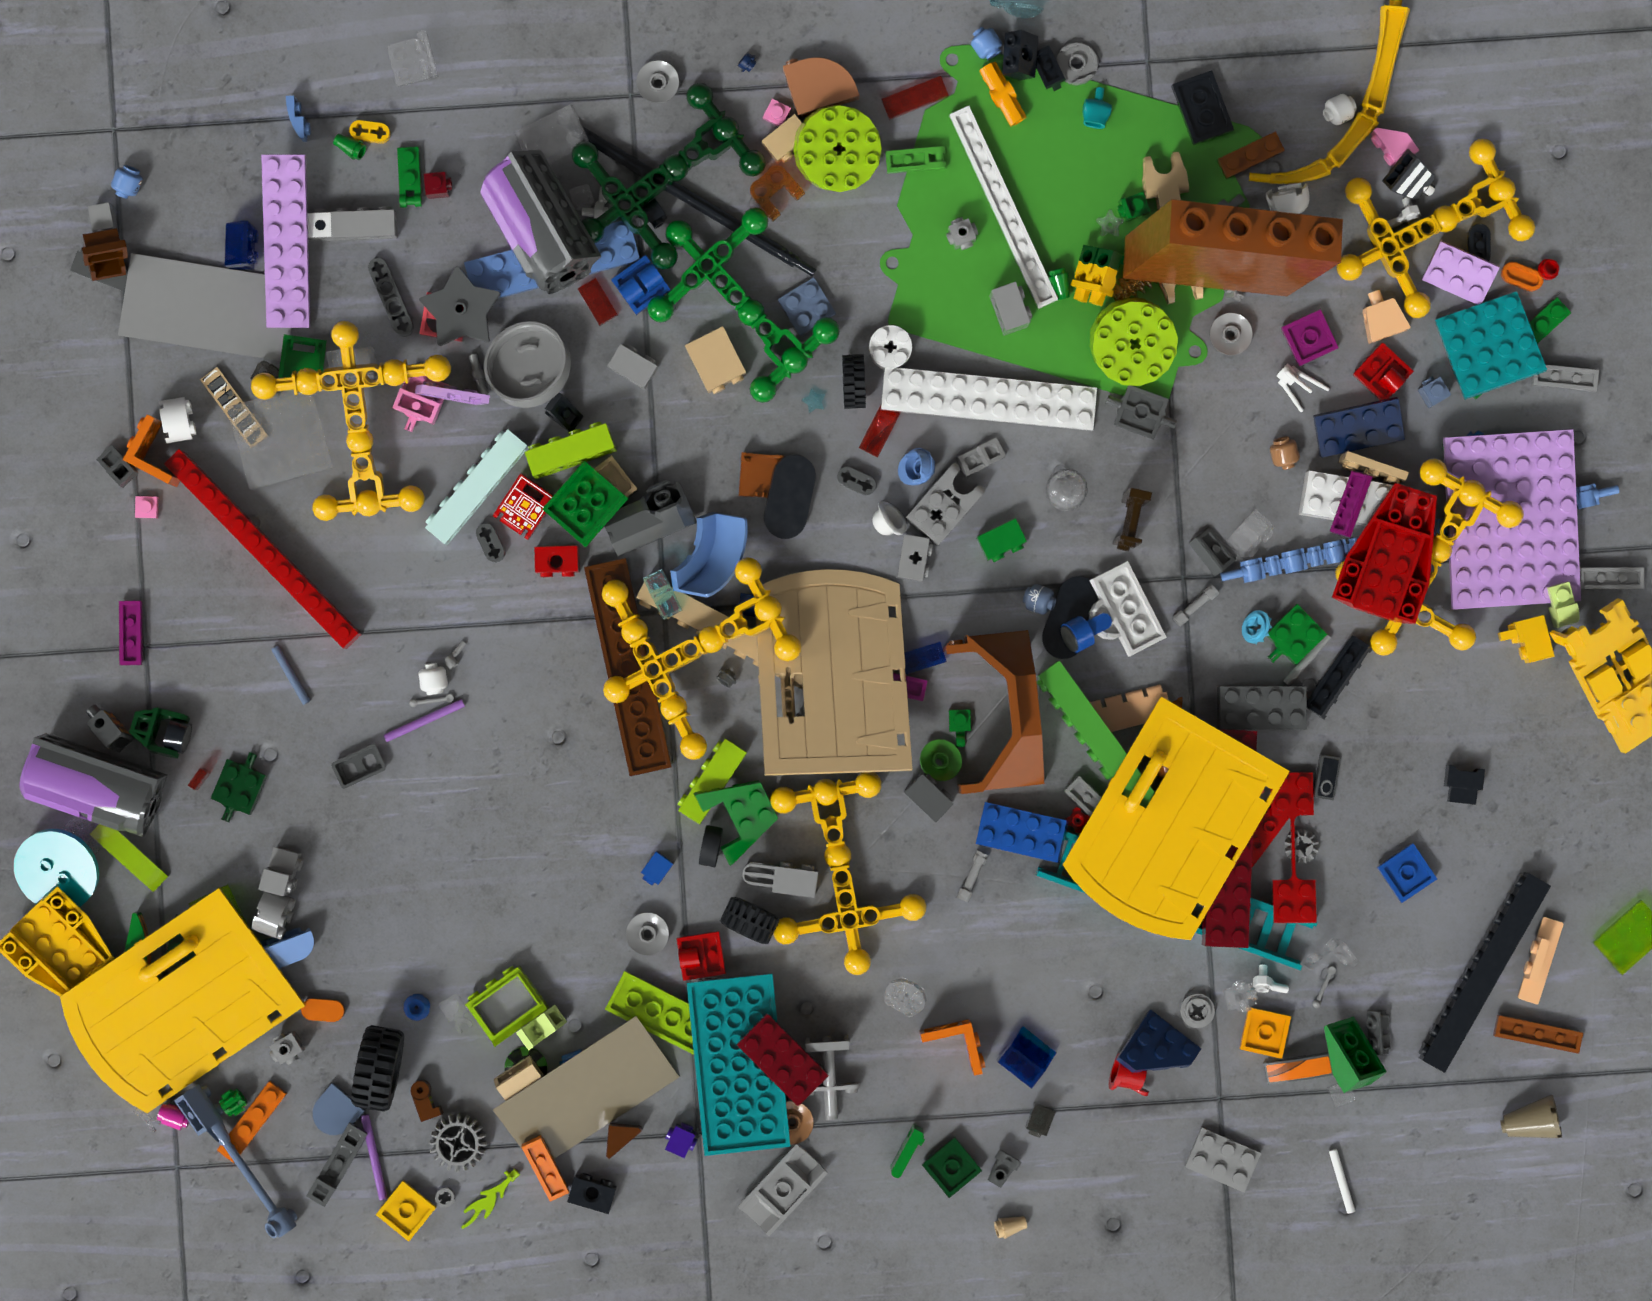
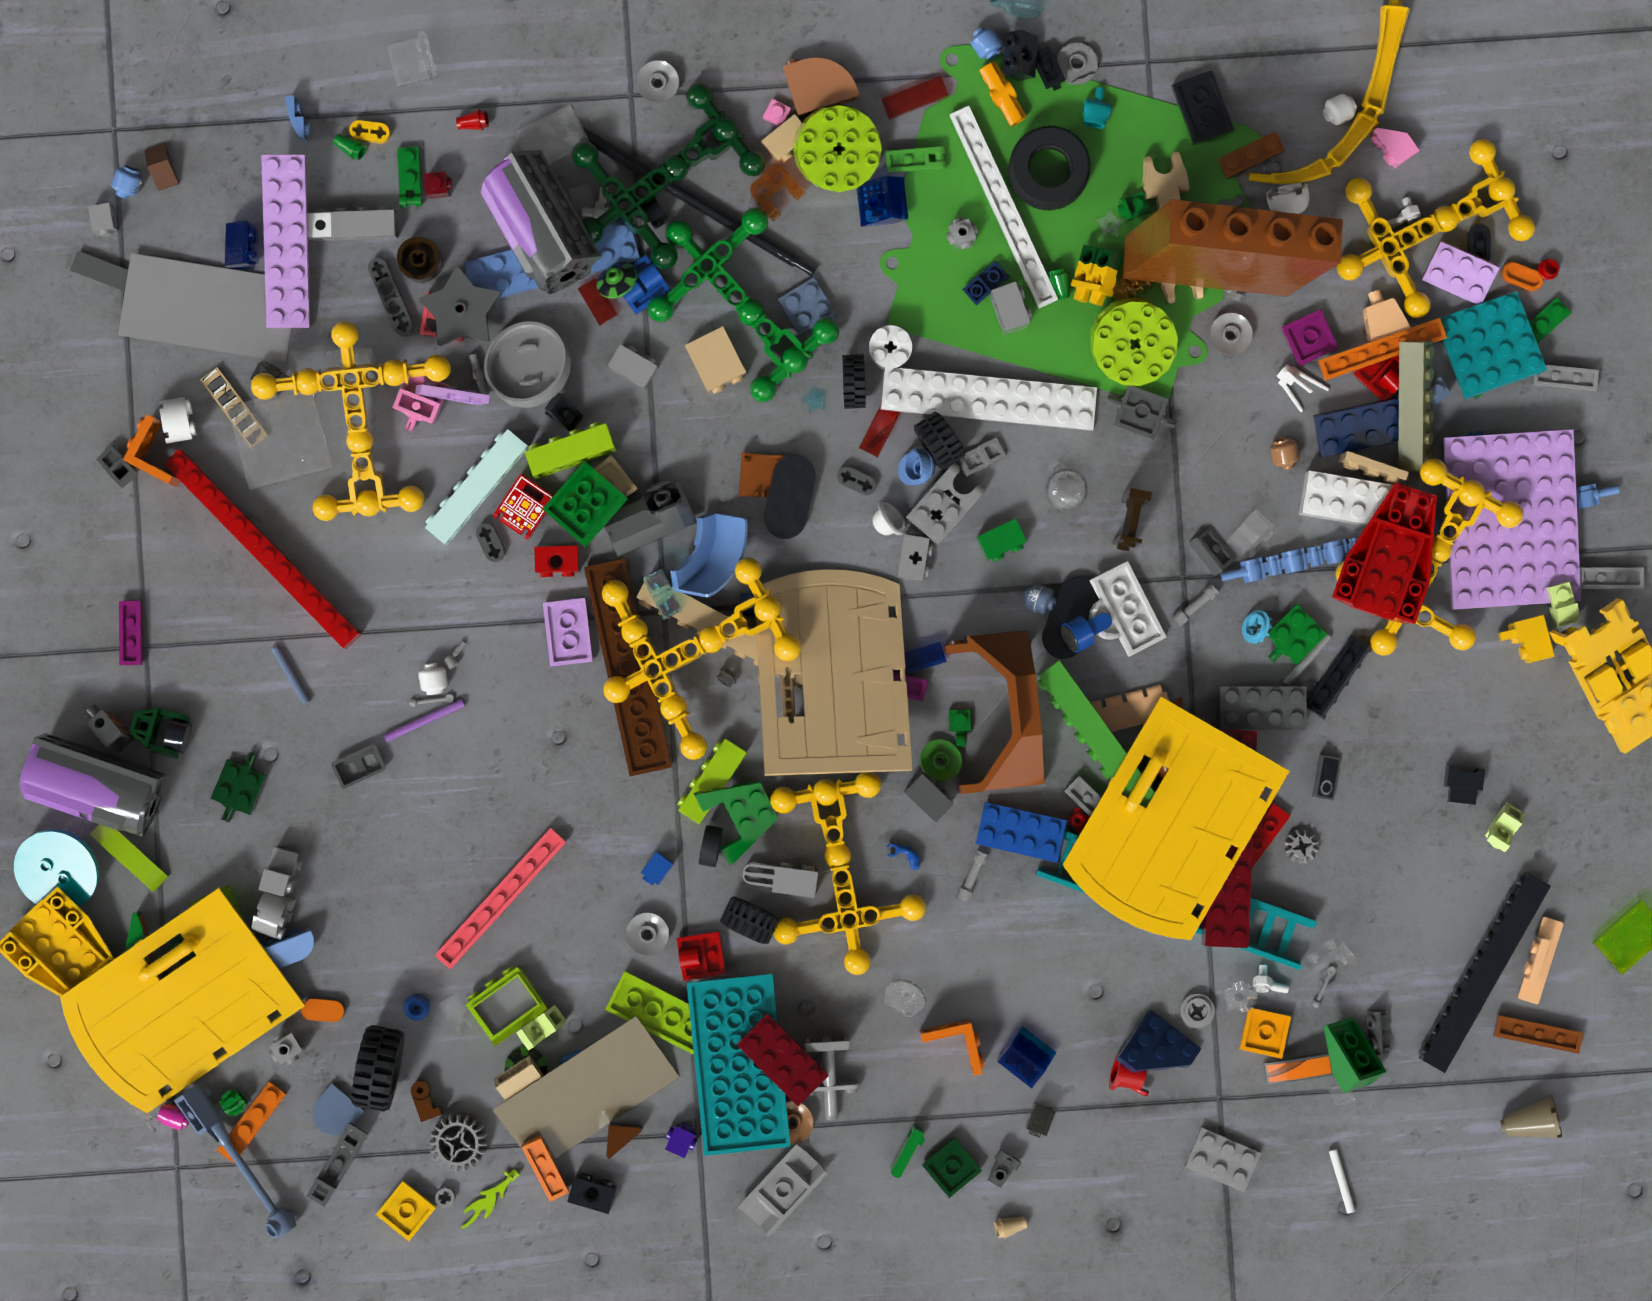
(104, 254): reddish brown plate -> none
(146, 507): bright pink plate -> none
(161, 167): none -> reddish brown slope
(199, 778): clear red tile -> none
(295, 360): green container -> none
(367, 1127): medium lavender bar -> none
(423, 248): none -> dark brown brick
(473, 121): none -> red cone
(500, 898): none -> coral plate
(567, 632): none -> lavender plate
(616, 280): none -> dish
(747, 62): dark blue plate -> none
(882, 201): none -> clear blue slope
(912, 856): none -> blue piece
(939, 440): none -> black tyre
(988, 280): none -> dark blue slope
(1056, 139): none -> black tyre
(1294, 898): red hinge -> none
(1351, 504): magenta plate -> none
(1378, 350): none -> orange plate
(1407, 873): blue plate -> none
(1410, 177): black torso -> none
(1415, 403): none -> brick
(1504, 826): none -> yellowish green brick

